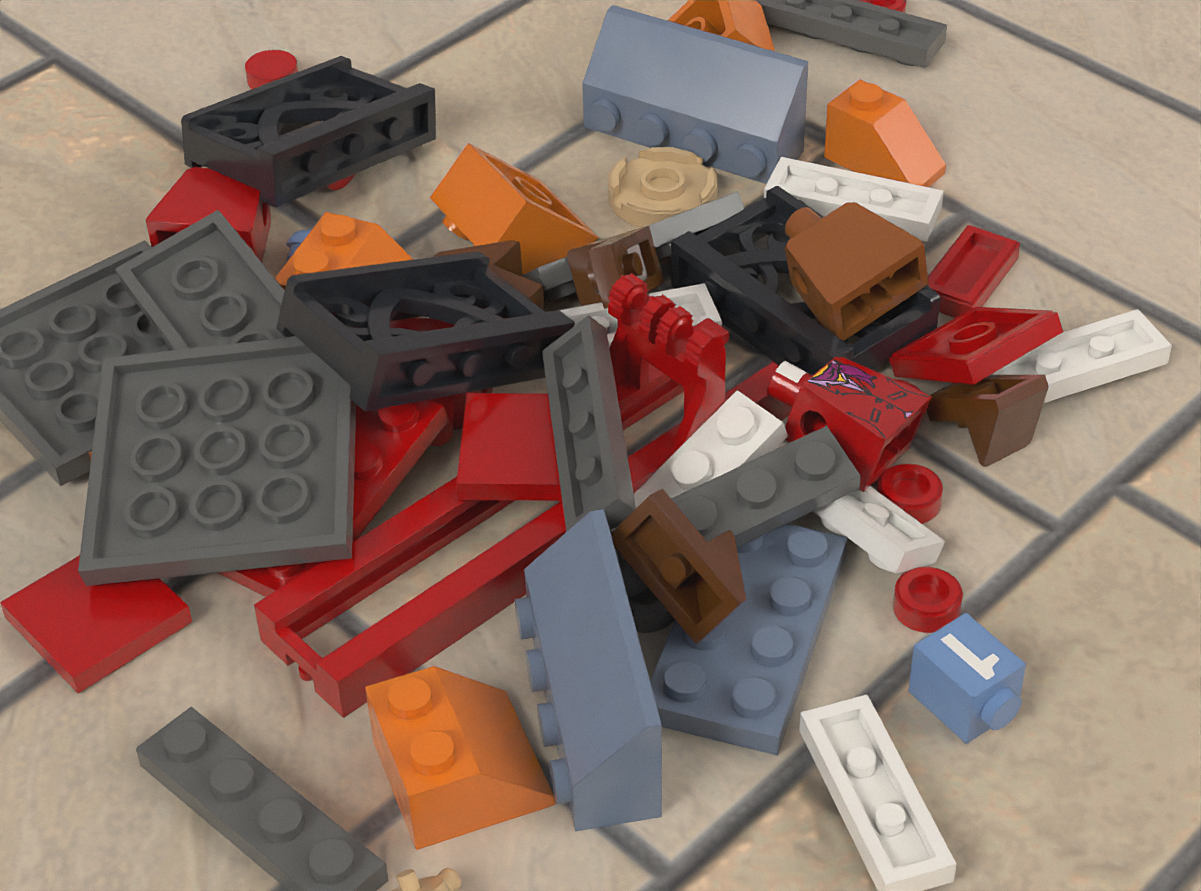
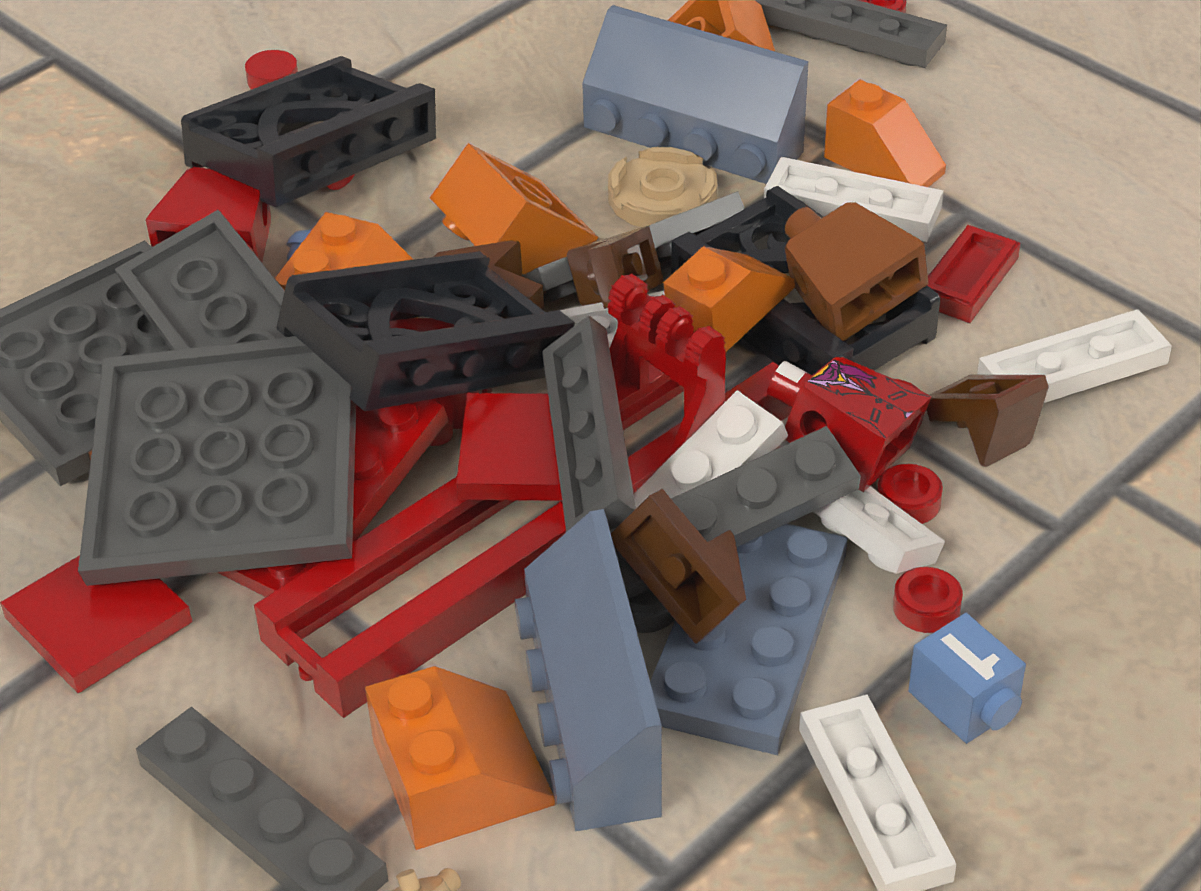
(727, 291): none -> orange slope
(975, 344): red tile -> none

